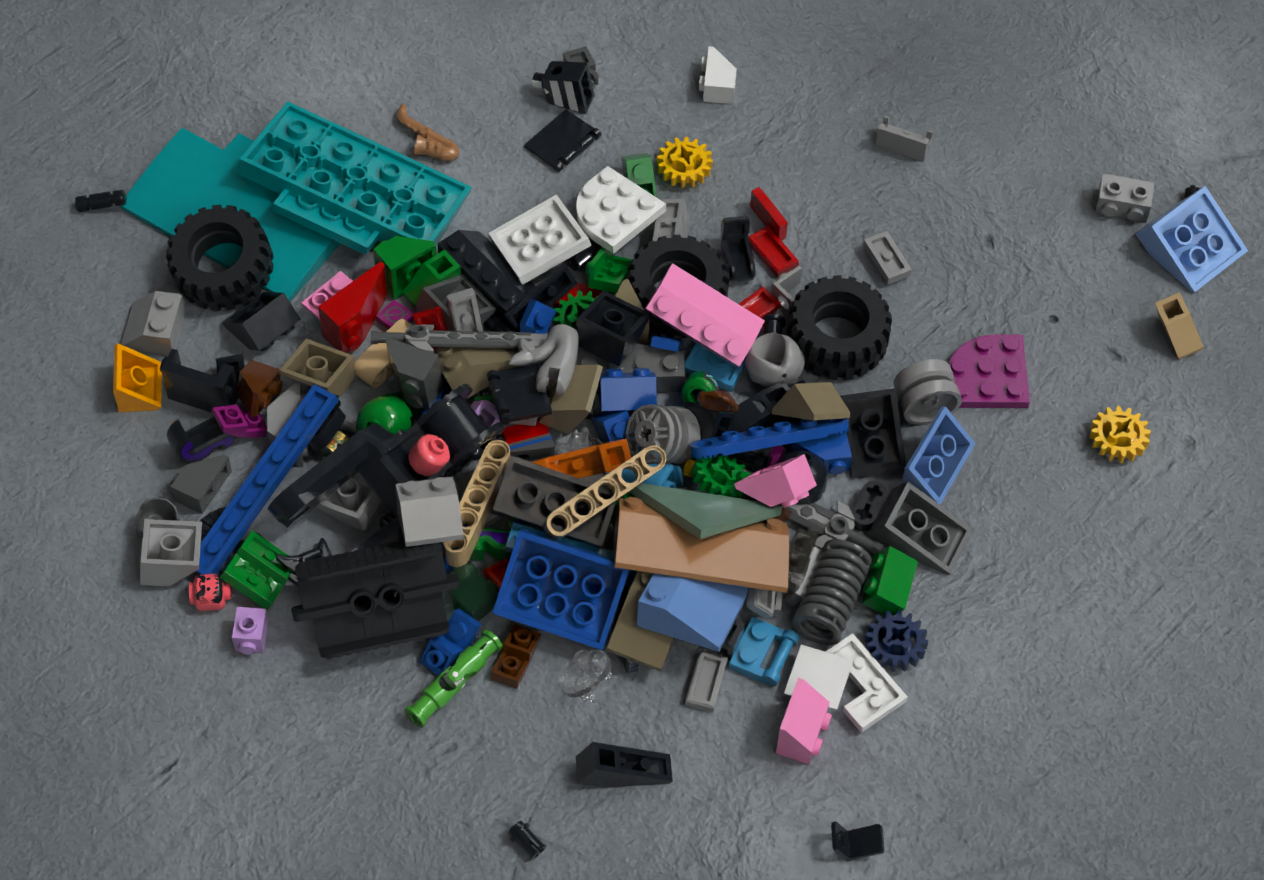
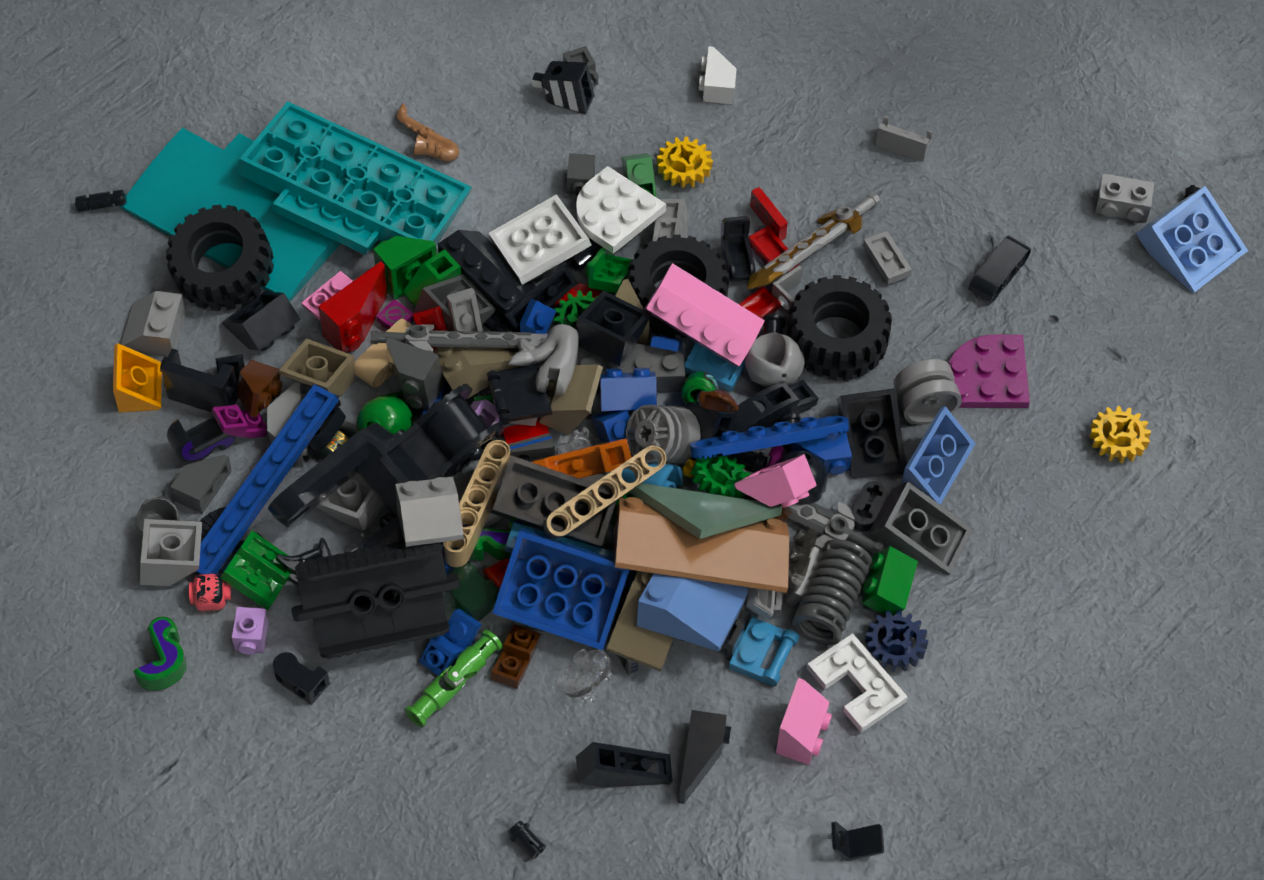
(172, 661): none -> green animal
(298, 678): none -> black leg
(429, 455): coral head -> none
(562, 140): black piece -> none
(580, 170): none -> dark grey brick
(703, 748): none -> black slope
(706, 681): light grey tile -> none
(812, 402): dark tan slope -> none
(821, 670): white sticker -> none
(835, 223): none -> sword
(999, 269): none -> black beam
(1179, 325): tan slope -> none

